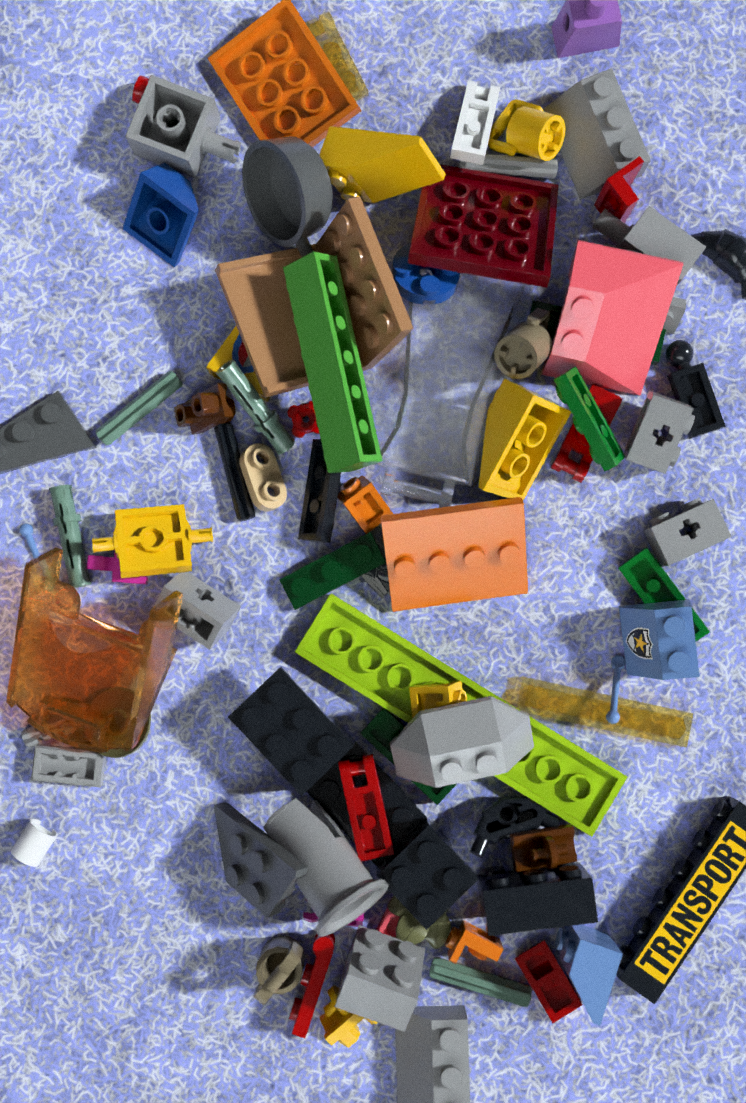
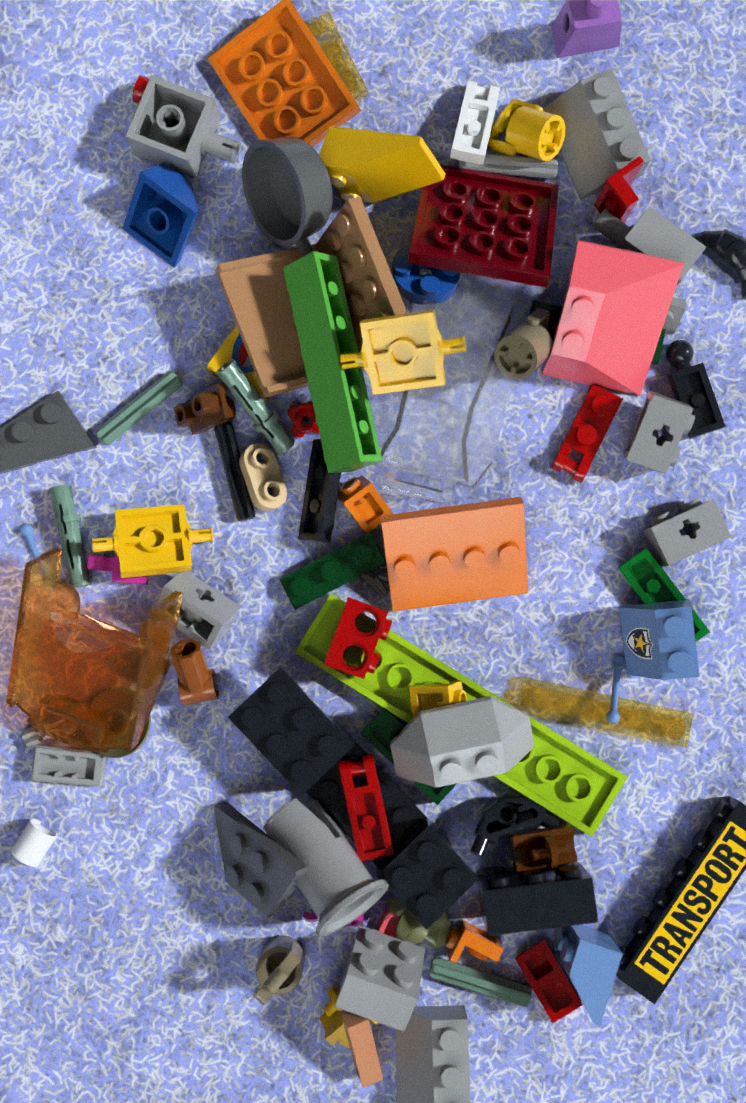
(193, 673): none -> dark orange piece
(313, 979): red plate -> none
(348, 635): none -> red brick
(362, 1048): none -> nougat piece
(403, 352): none -> yellow plate
(518, 439): yellow slope -> none
(589, 419): green plate -> none

